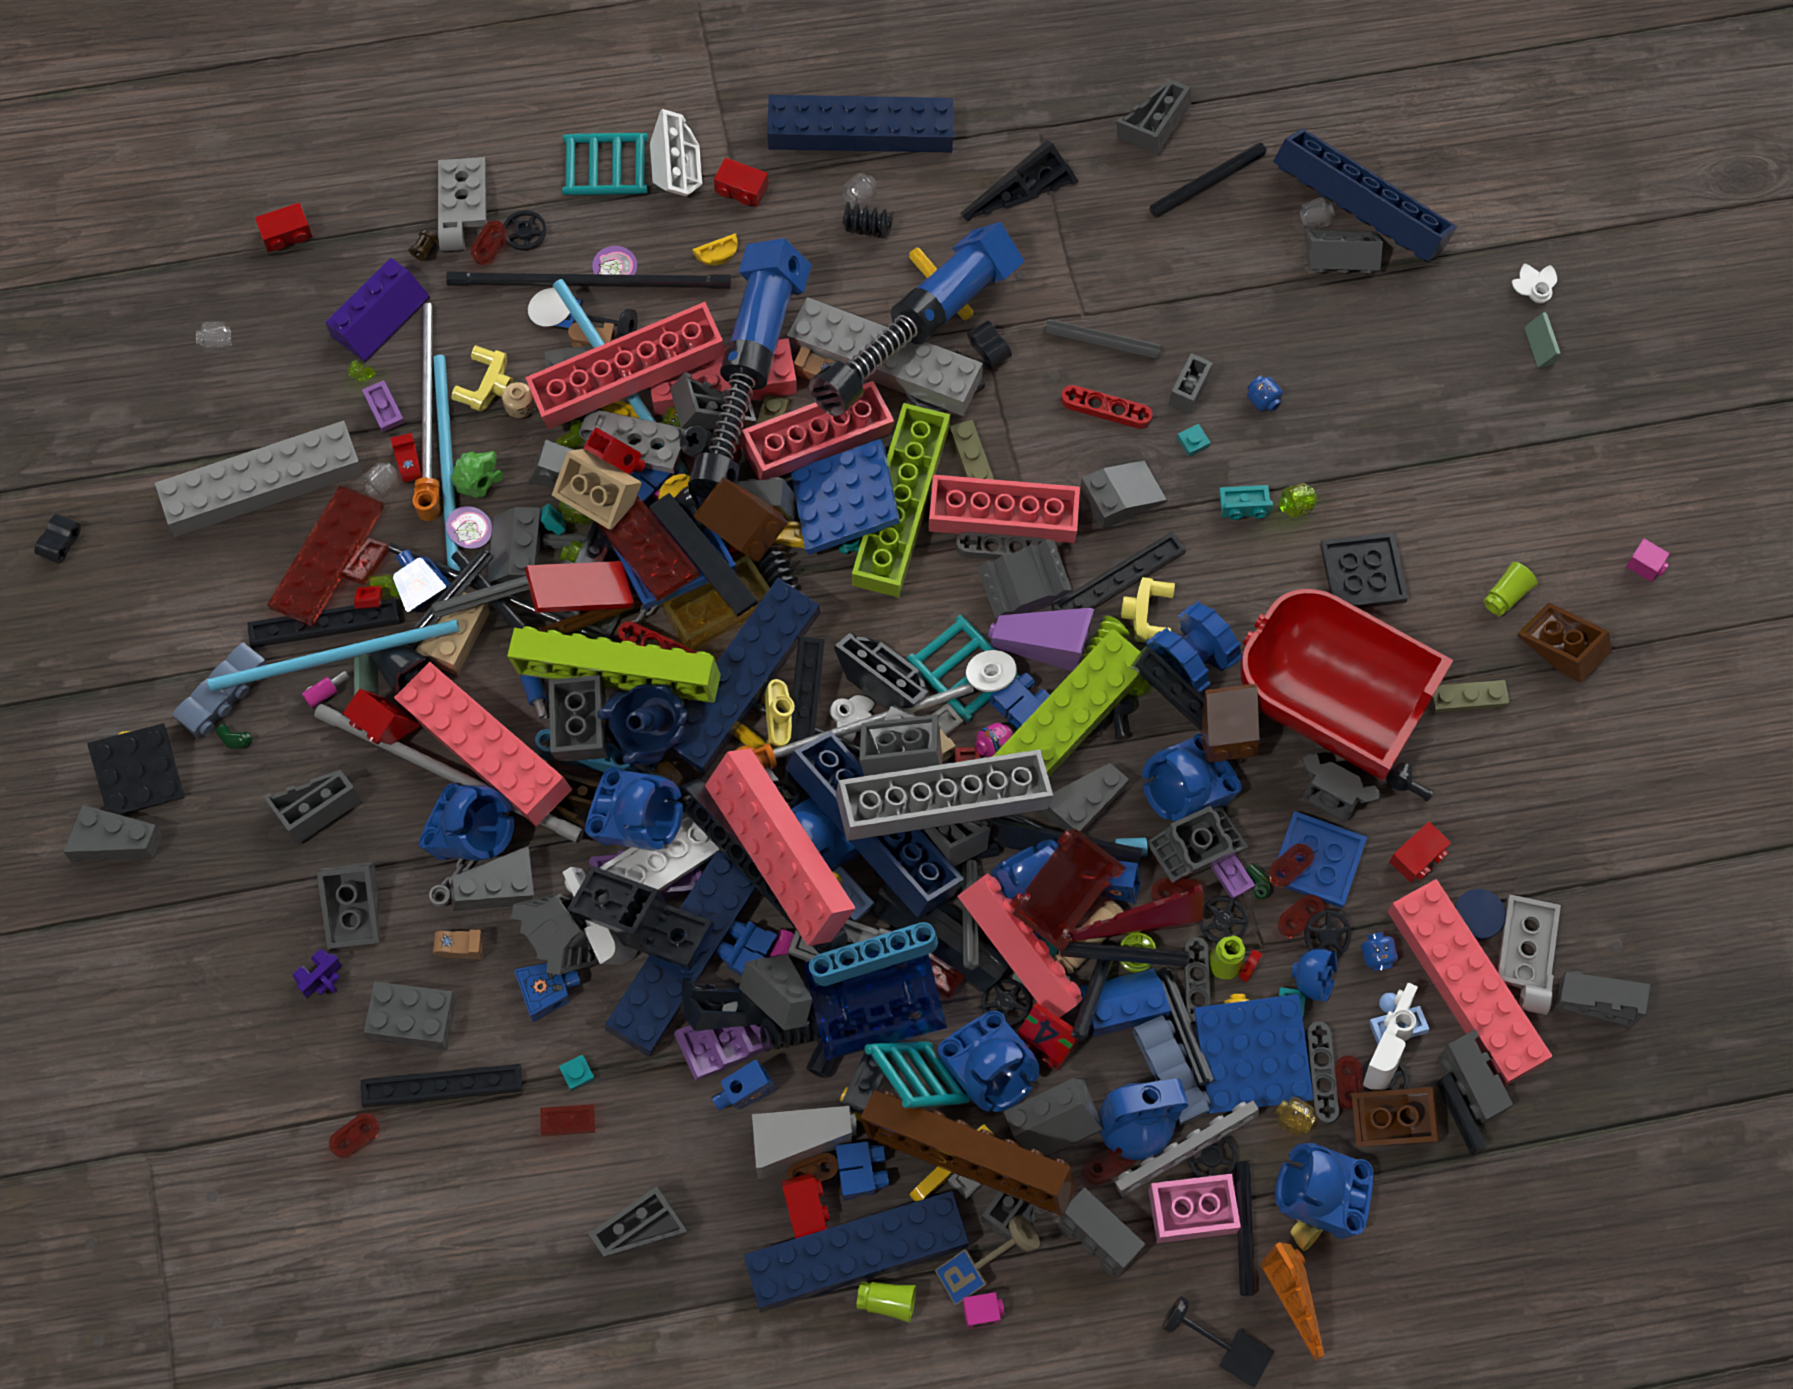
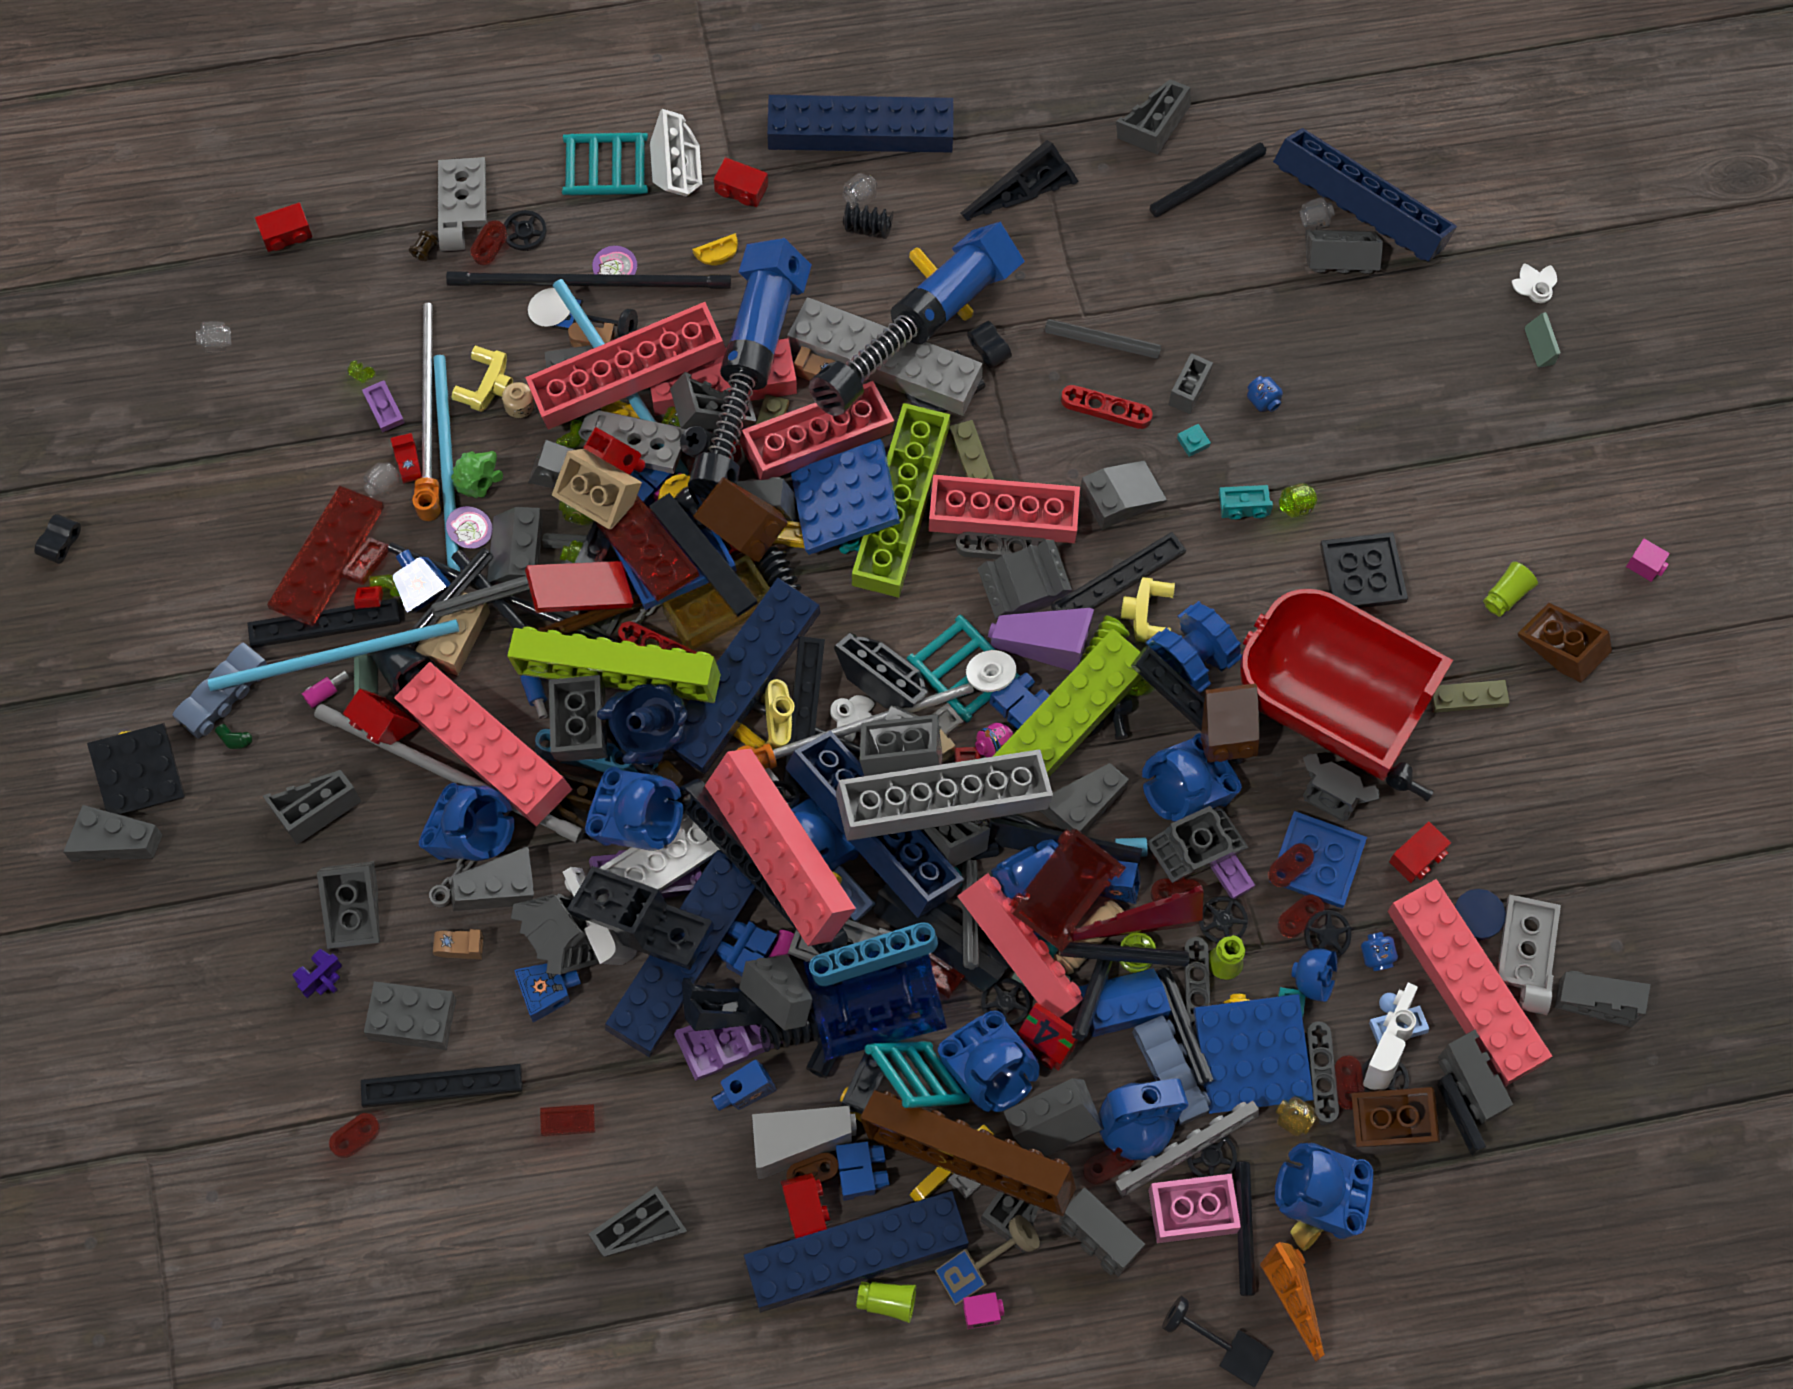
(258, 478): light grey brick -> none
(377, 310): dark purple slope -> none
(553, 520): teal plate -> none
(576, 1073): teal plate -> none
(1250, 965): red tile -> none
(1261, 881): dark green arm -> none

